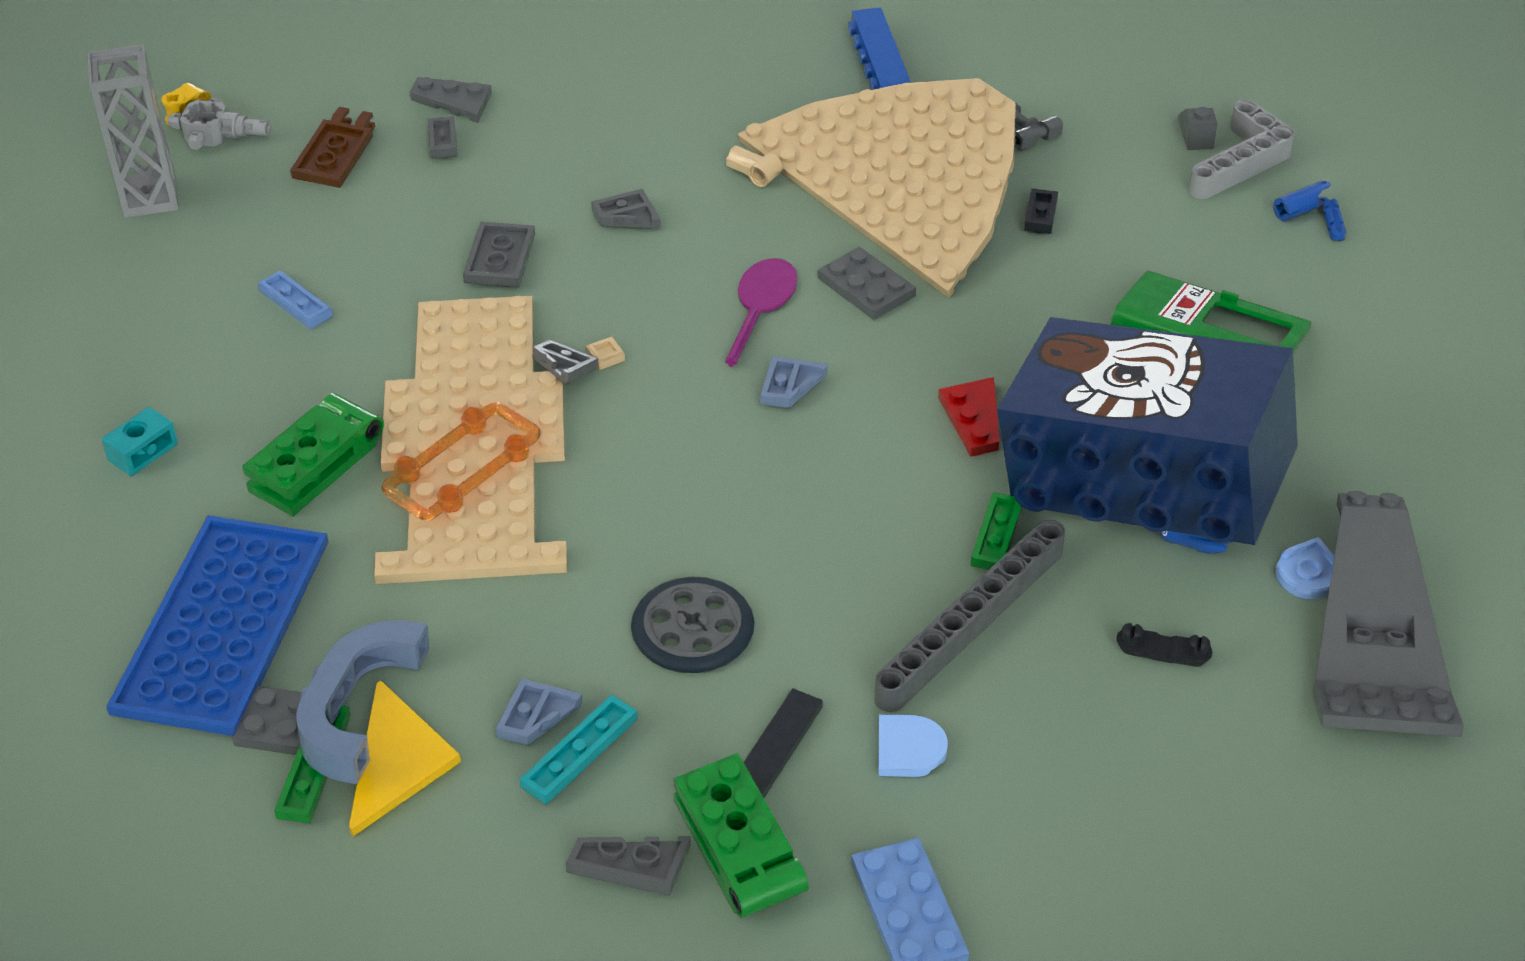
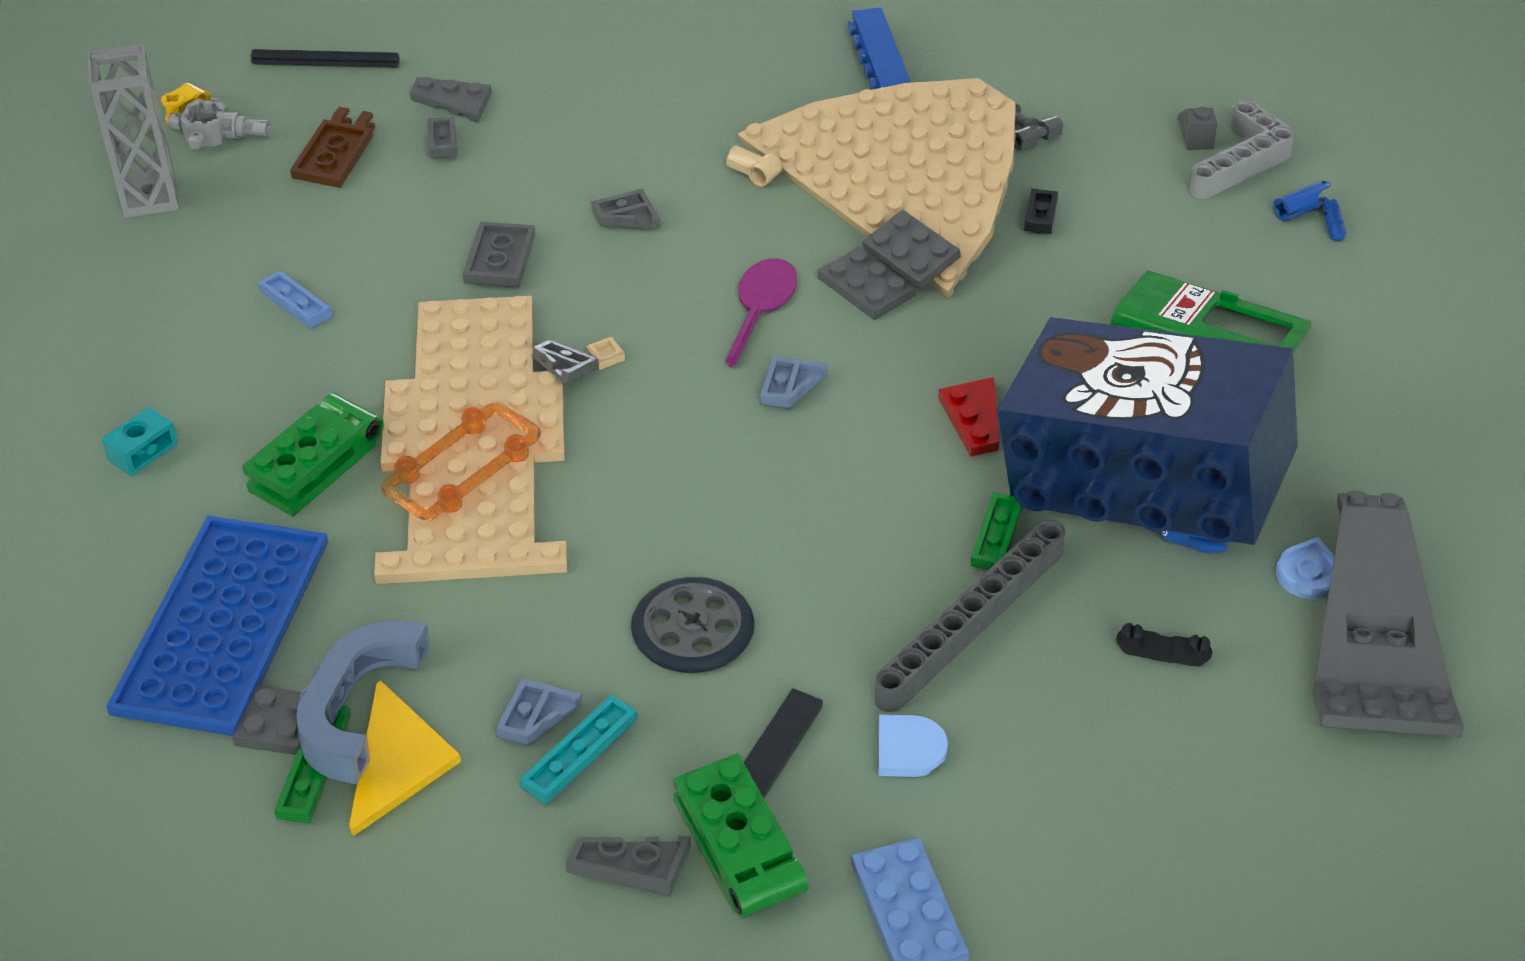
(325, 58): none -> black axle
(911, 249): none -> dark grey plate

